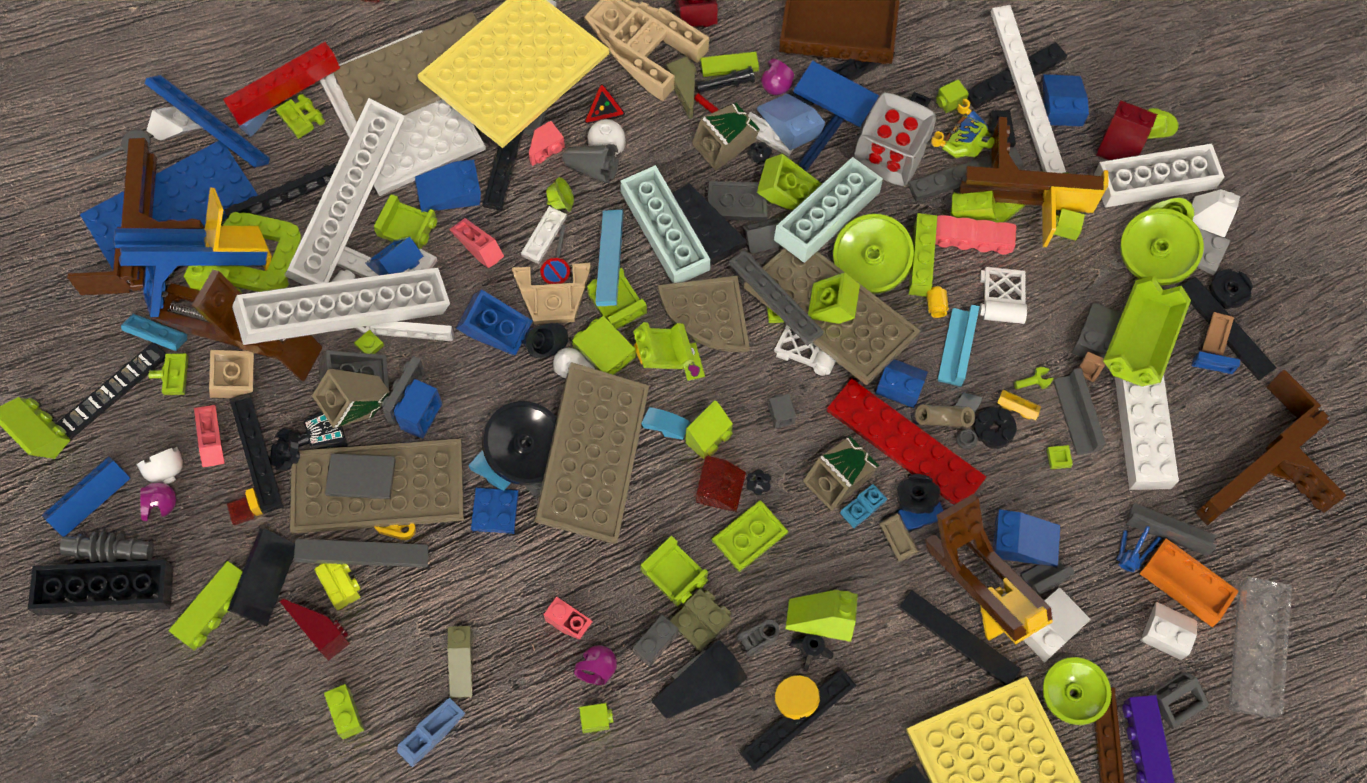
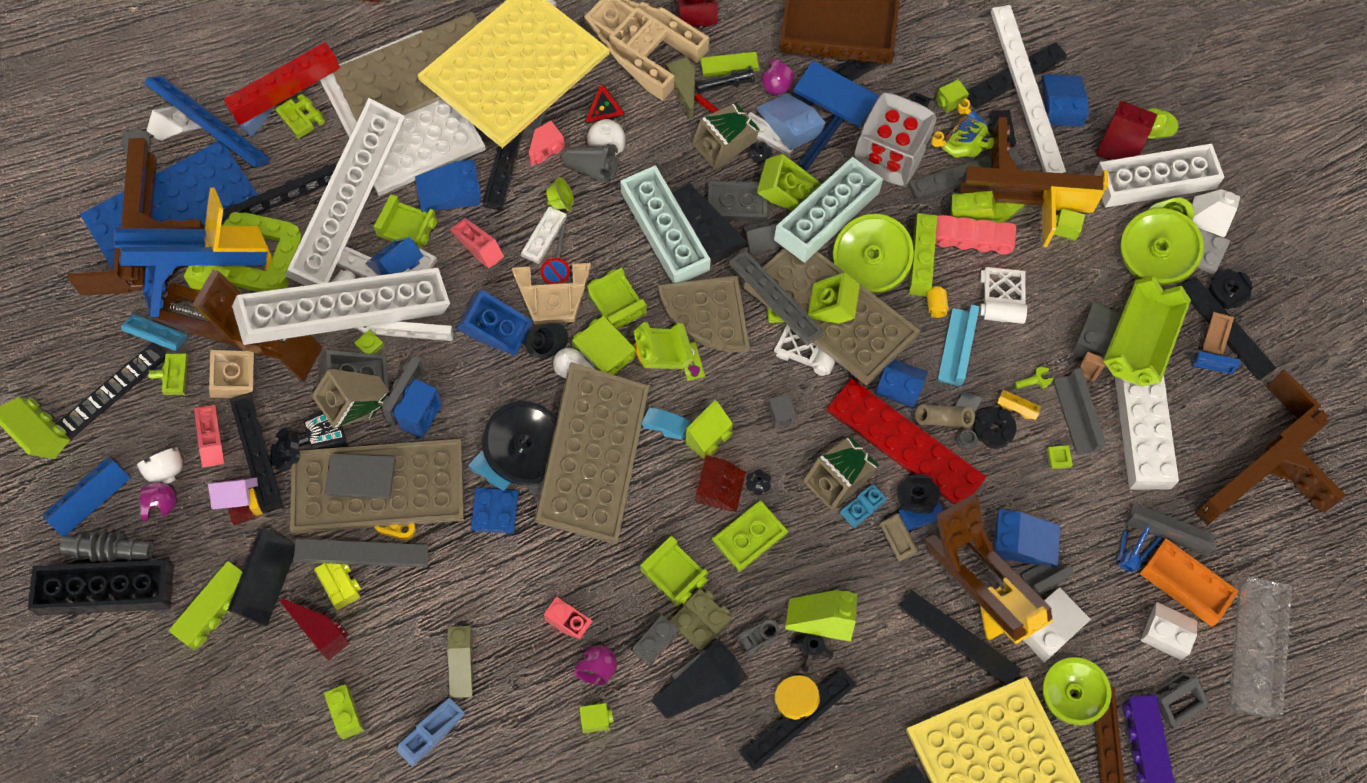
(231, 493): none -> lavender panel
(609, 258): dark azure tile -> none

